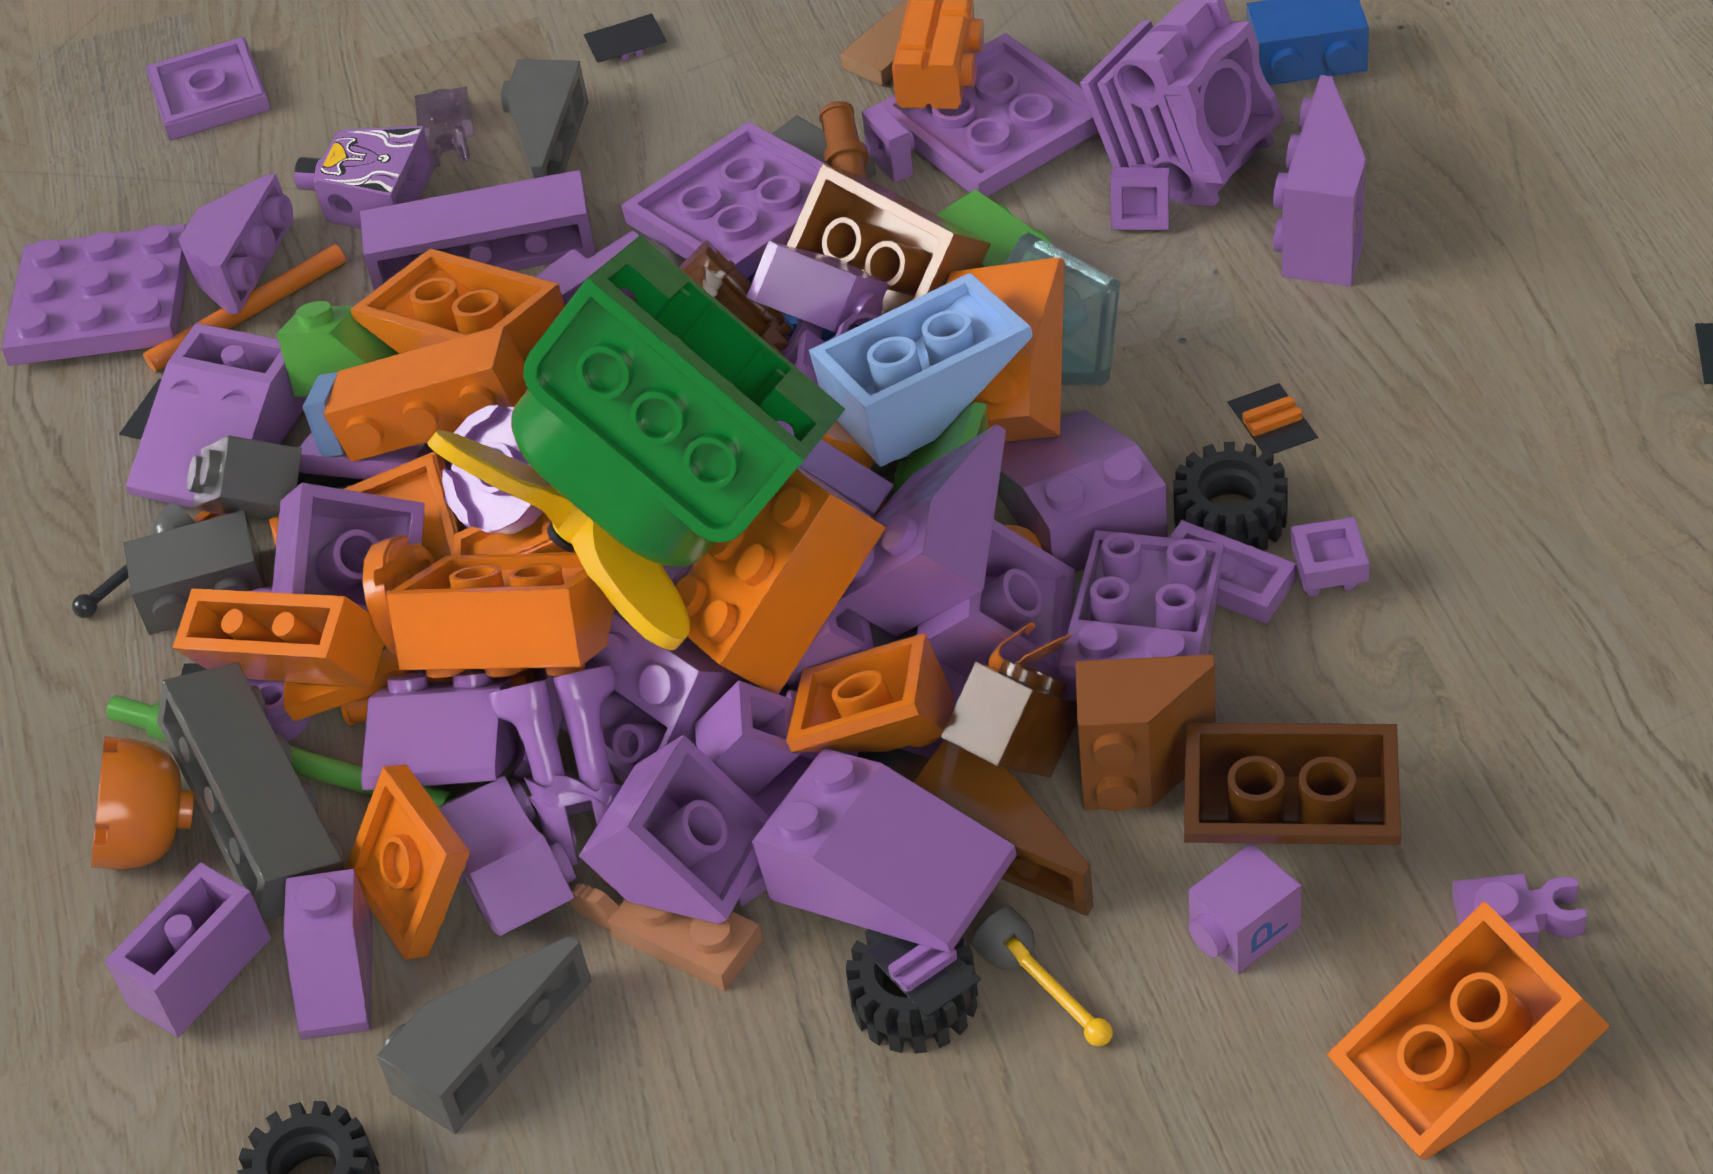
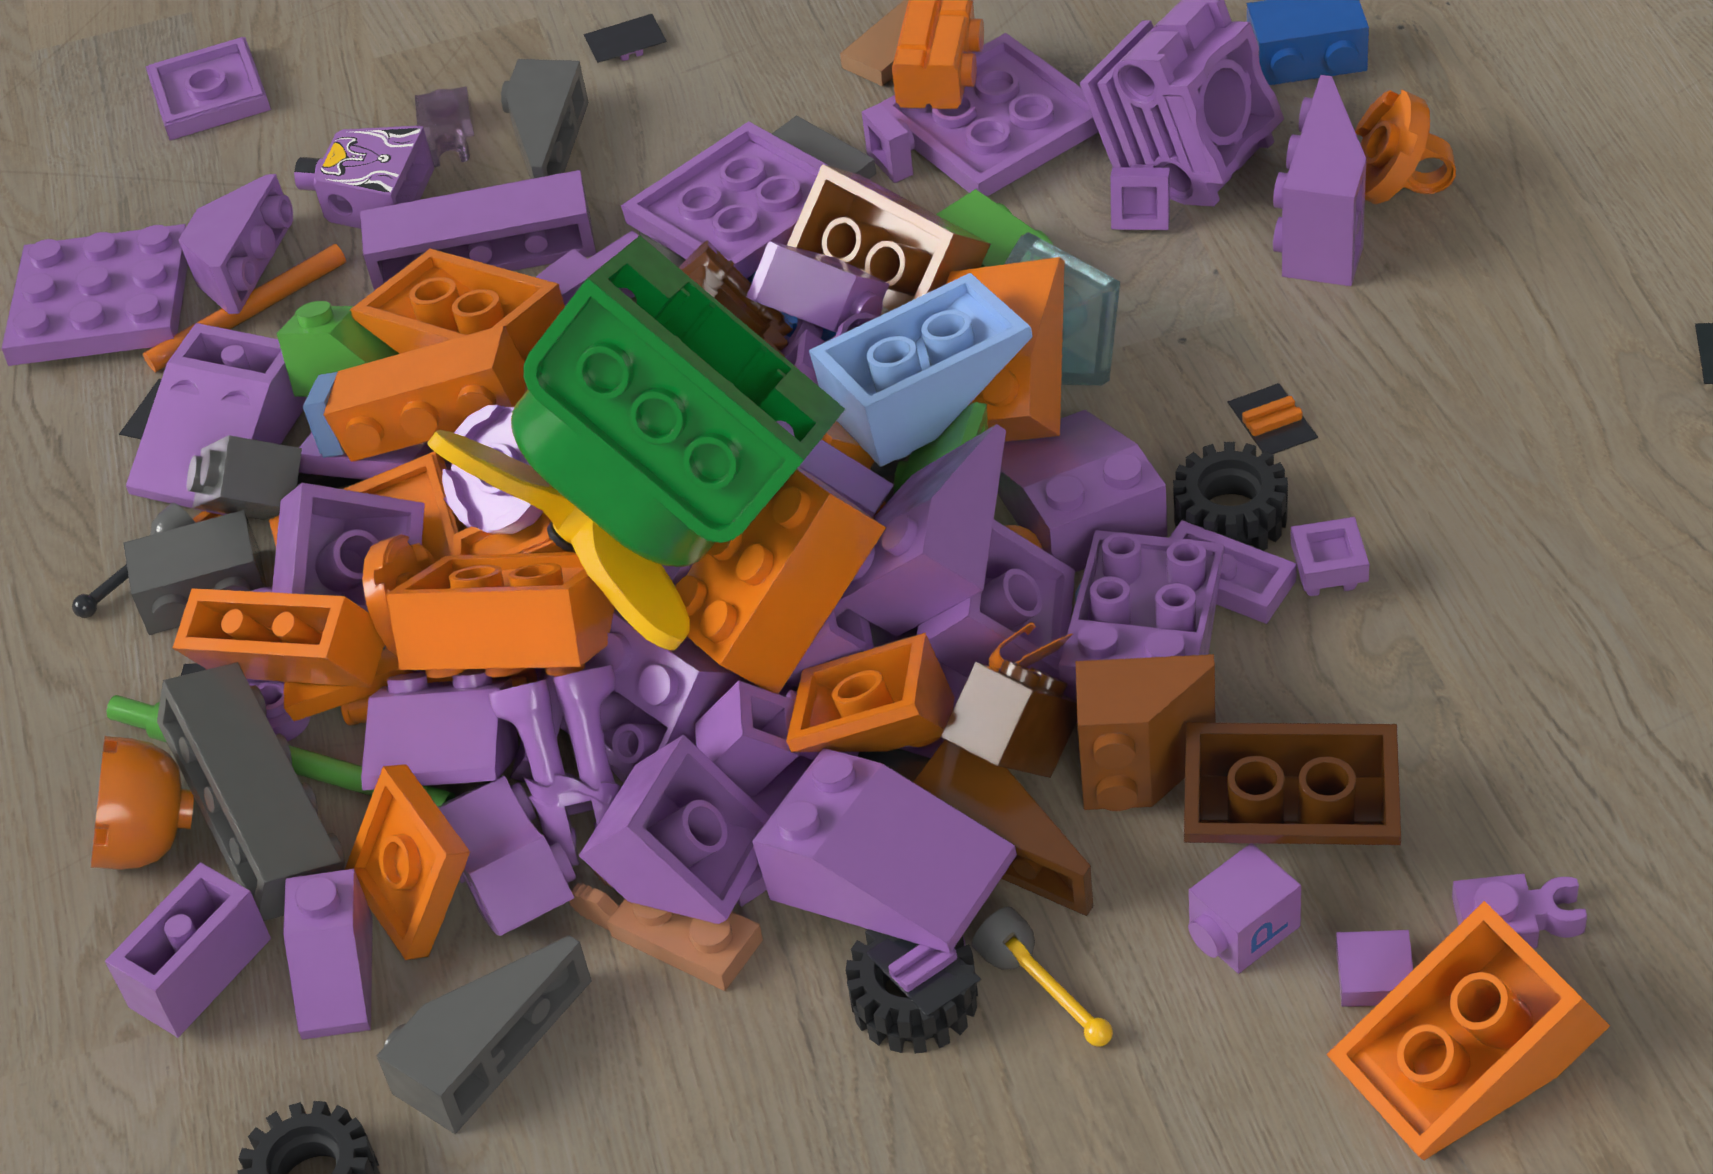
(842, 139): dark orange pin -> none
(1371, 964): none -> medium lavender tile
(1395, 142): none -> orange tile

